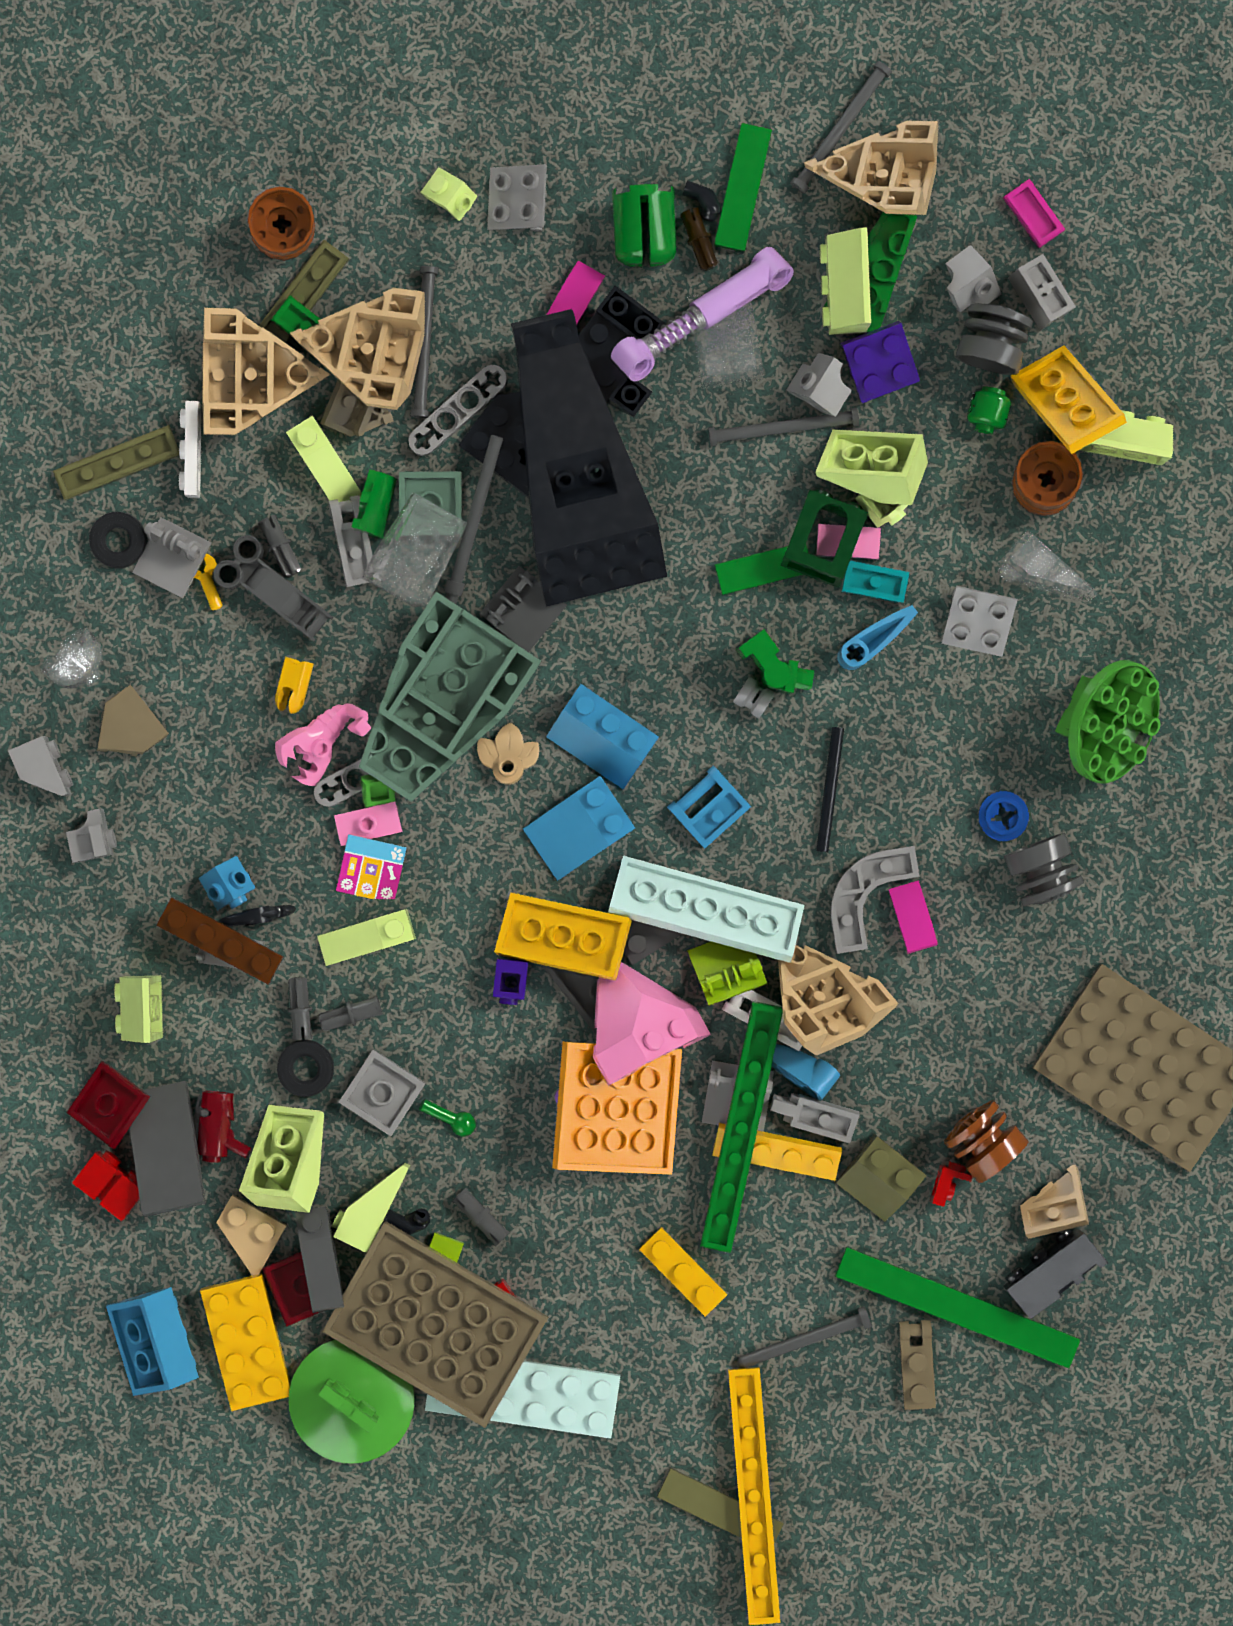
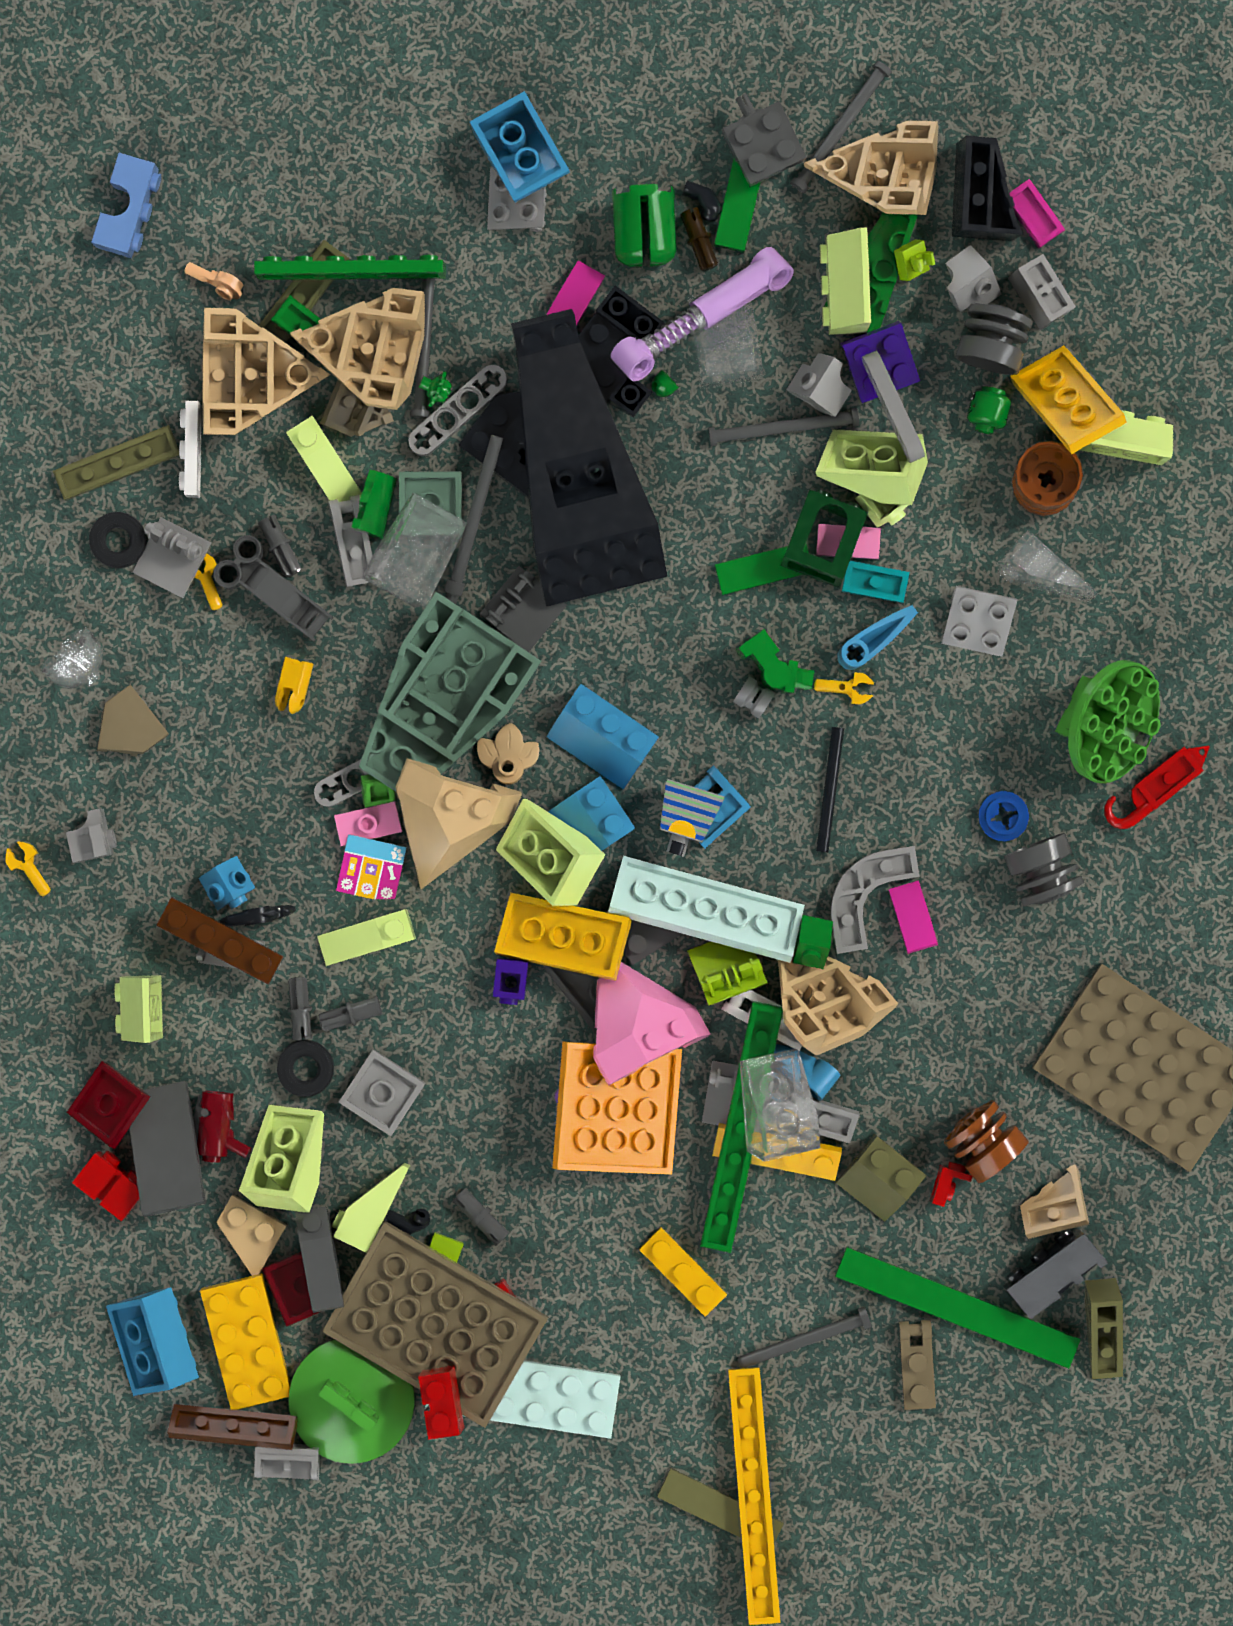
(28, 867): none -> yellow bar
(38, 765): light grey slope -> none
(122, 232): none -> medium blue arch
(226, 284): none -> light nougat plate
(232, 1427): none -> reddish brown plate
(281, 204): dark orange wheel -> none
(297, 1463): none -> light grey hinge
(317, 740): bright pink animal -> none
(337, 268): none -> green plate
(437, 388): none -> green plant
(444, 1410): none -> red piece
(448, 816): none -> tan wedge
(449, 193): yellowish green bracket -> none
(462, 1123): green bar -> none
(519, 147): none -> dark azure slope
(550, 854): none -> yellowish green slope
(663, 384): none -> green hinge
(687, 814): none -> torso
(762, 141): none -> dark grey plate
(778, 1106): none -> clear slope
(813, 942): none -> green brick
(845, 687): none -> yellow bar
(893, 406): none -> light grey beam
(913, 260): none -> lime tile
(981, 192): none -> black wedge
(1104, 1327): none -> olive slope
(1159, 785): none -> red plate

